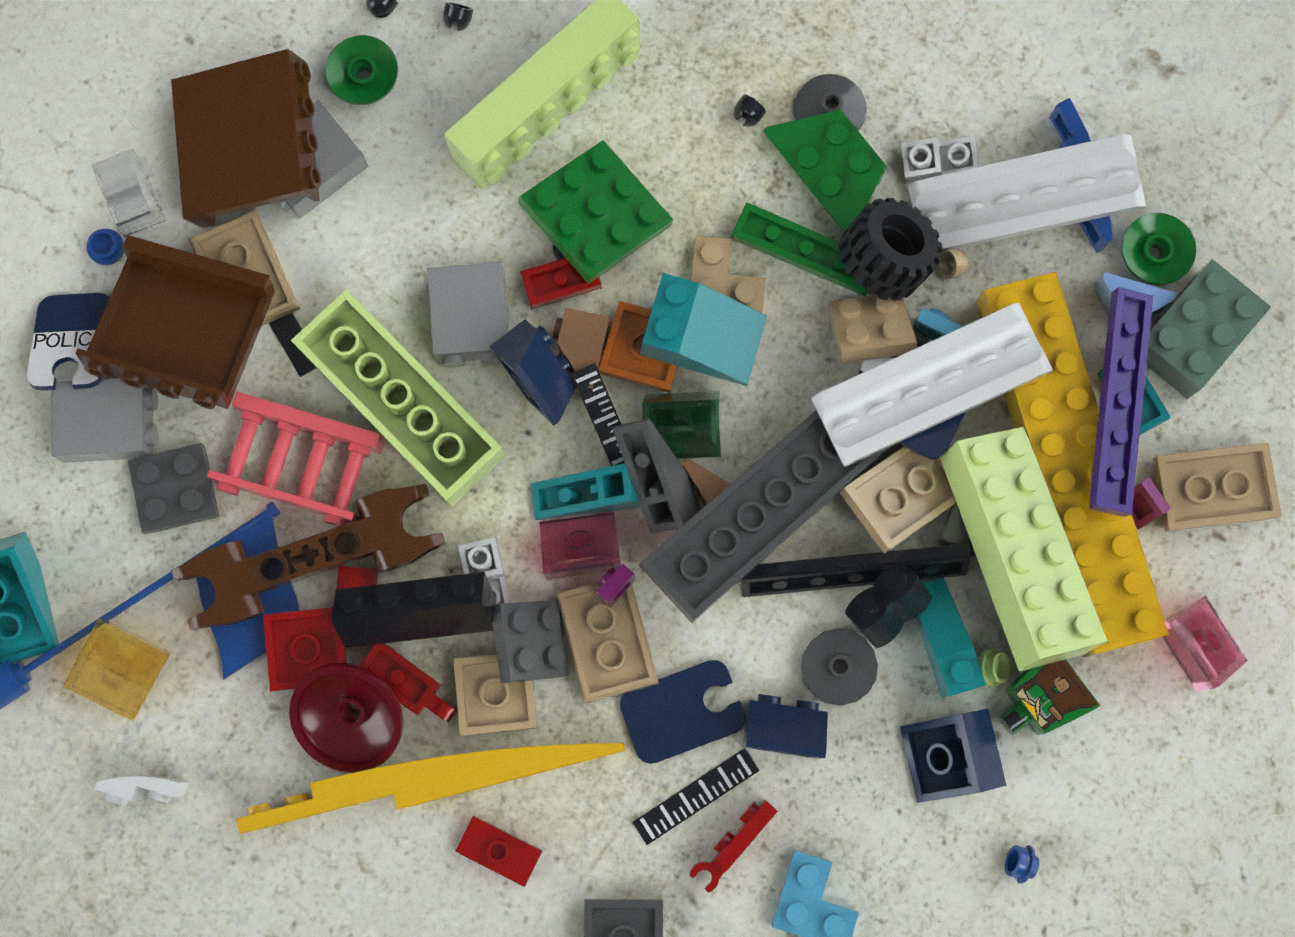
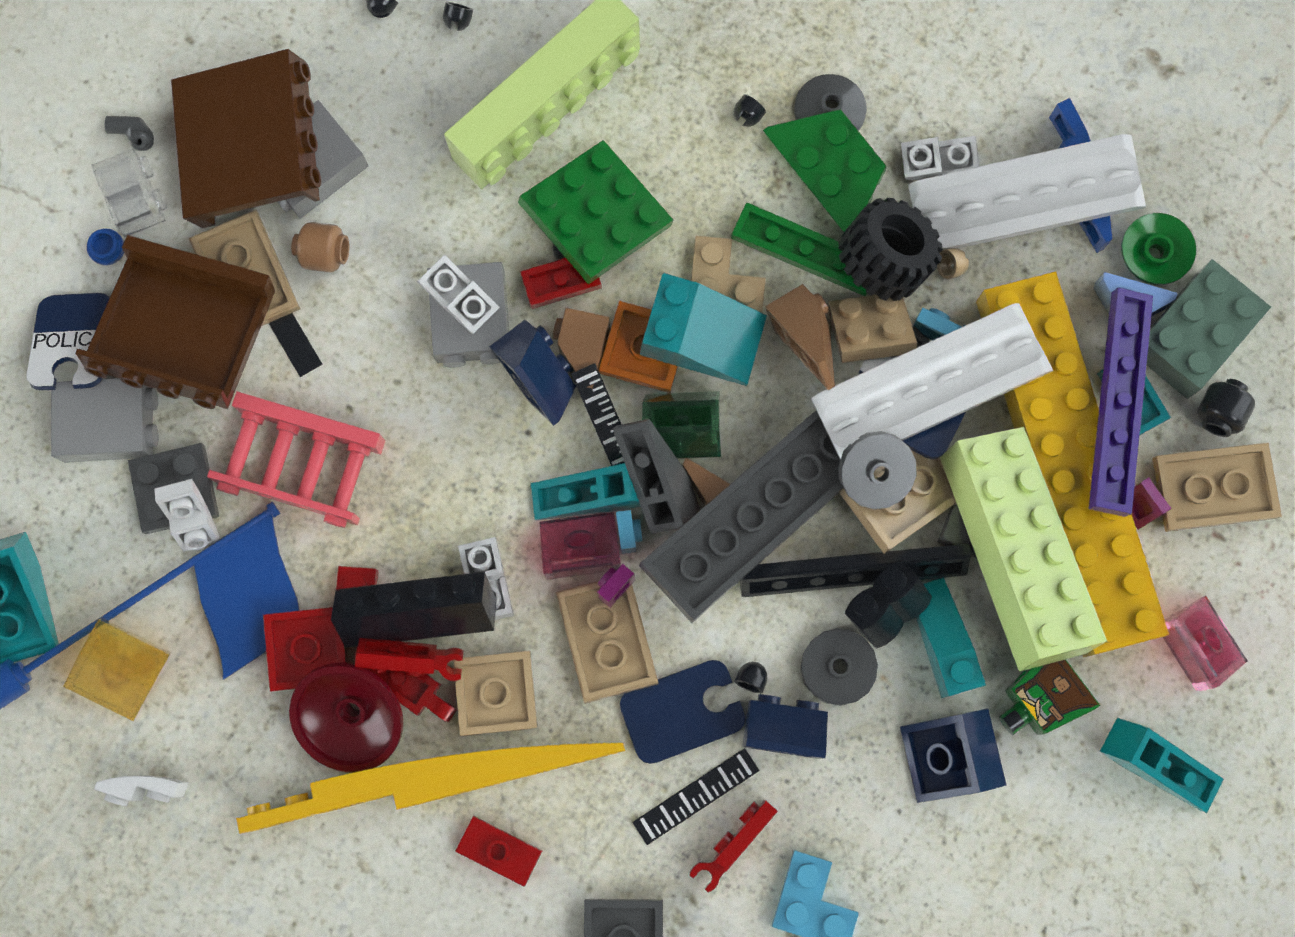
(134, 128): none -> dark grey arm
(187, 515): none -> white slope
(242, 579): reddish brown piece -> none
(320, 247): none -> medium nougat head
(359, 55): green dish -> none
(399, 397): yellowish green brick -> none
(408, 657): none -> red plate
(458, 294): none -> white slope
(529, 641): dark grey plate -> none
(629, 531): none -> medium azure plate
(752, 677): none -> black hinge
(803, 327): none -> medium nougat slope
(861, 461): none -> plate
(994, 667): yellowish green plate -> none
(1021, 863): blue plate -> none
(1161, 763): none -> teal slope
(1226, 408): none -> black head

